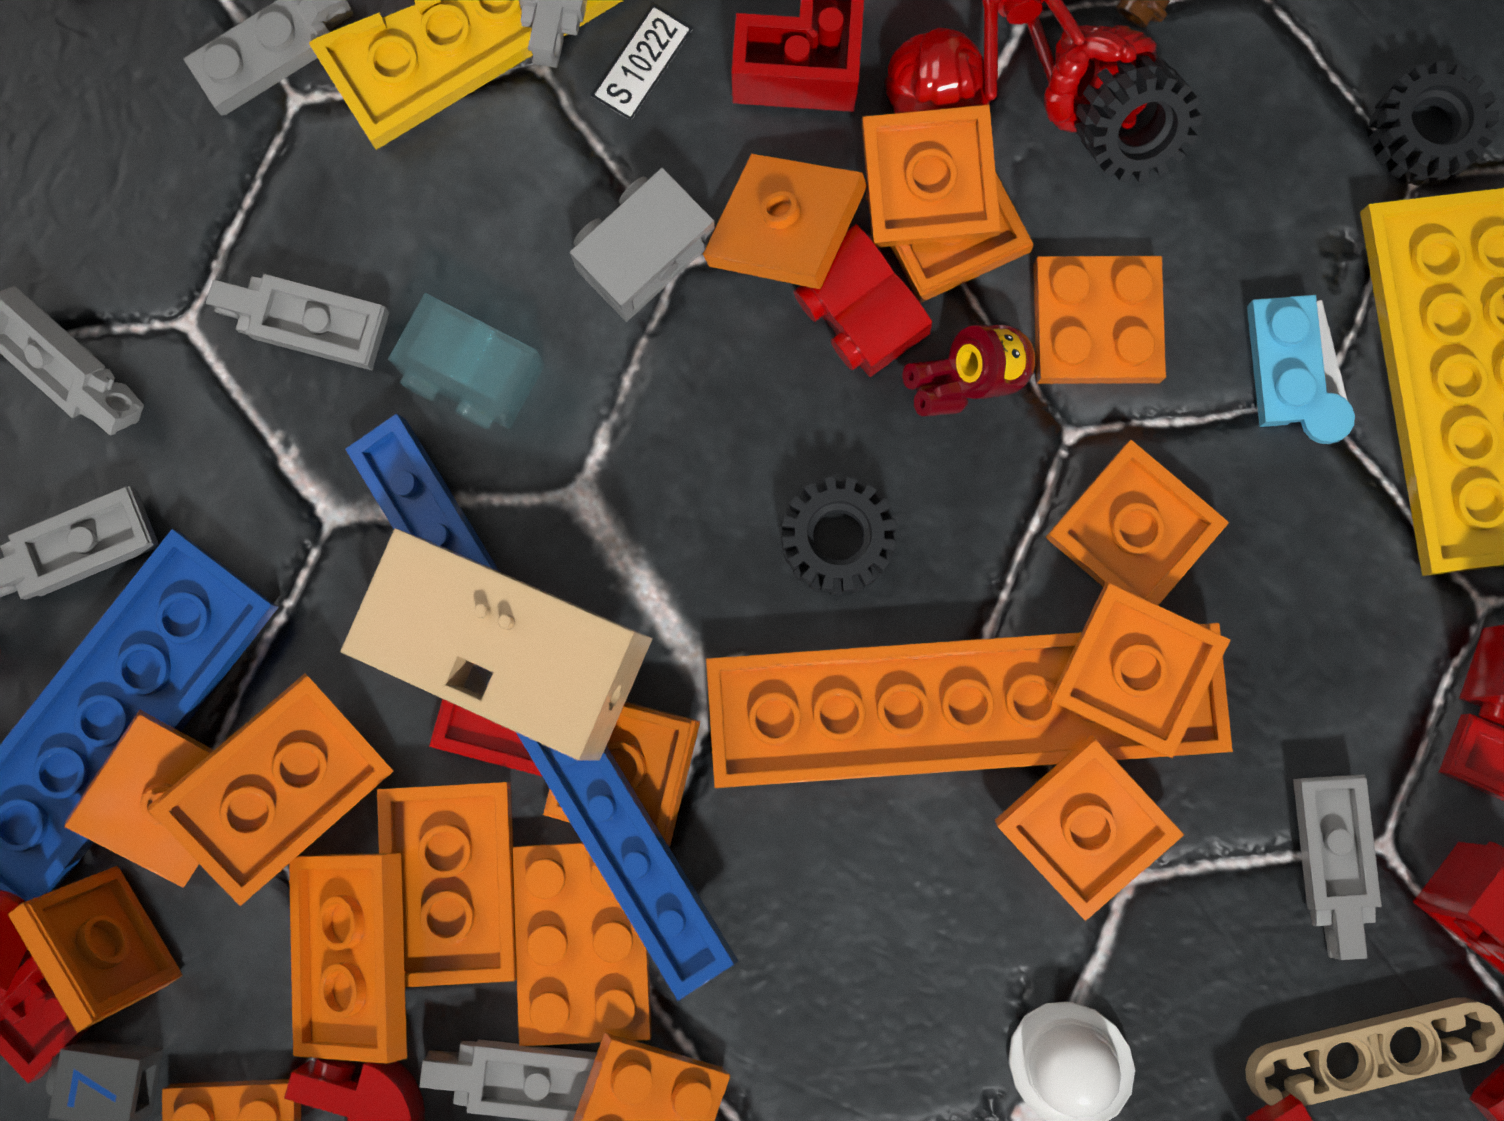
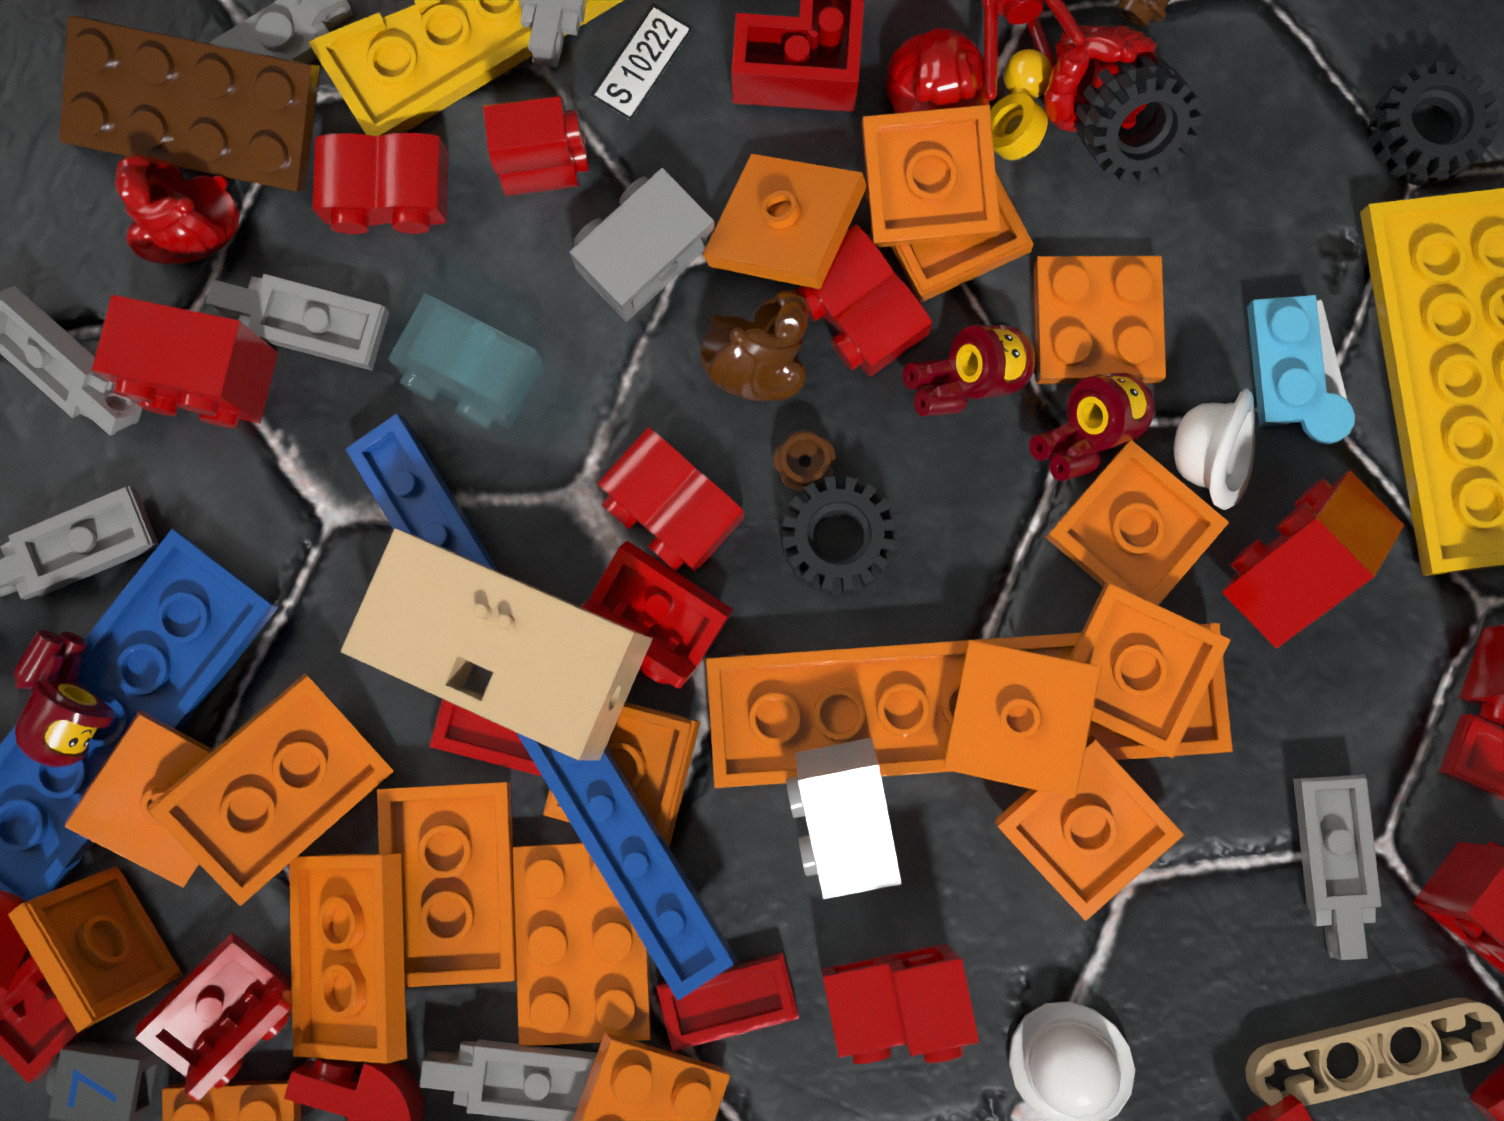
(60, 712): none -> dark red piece
(174, 216): none -> red hair
(185, 361): none -> red brick
(188, 103): none -> reddish brown plate
(218, 1015): none -> bracket
(380, 181): none -> red brick
(535, 145): none -> red brick
(662, 606): none -> red bracket
(670, 501): none -> red brick
(732, 1003): none -> red tile
(758, 356): none -> reddish brown hair
(804, 444): none -> reddish brown plate
(845, 817): none -> brick
(901, 1000): none -> red brick
(1017, 119): none -> yellow plate
(1022, 718): none -> orange plate
(1100, 415): none -> dark red piece
(1218, 448): none -> white hat
(1320, 558): none -> red brick

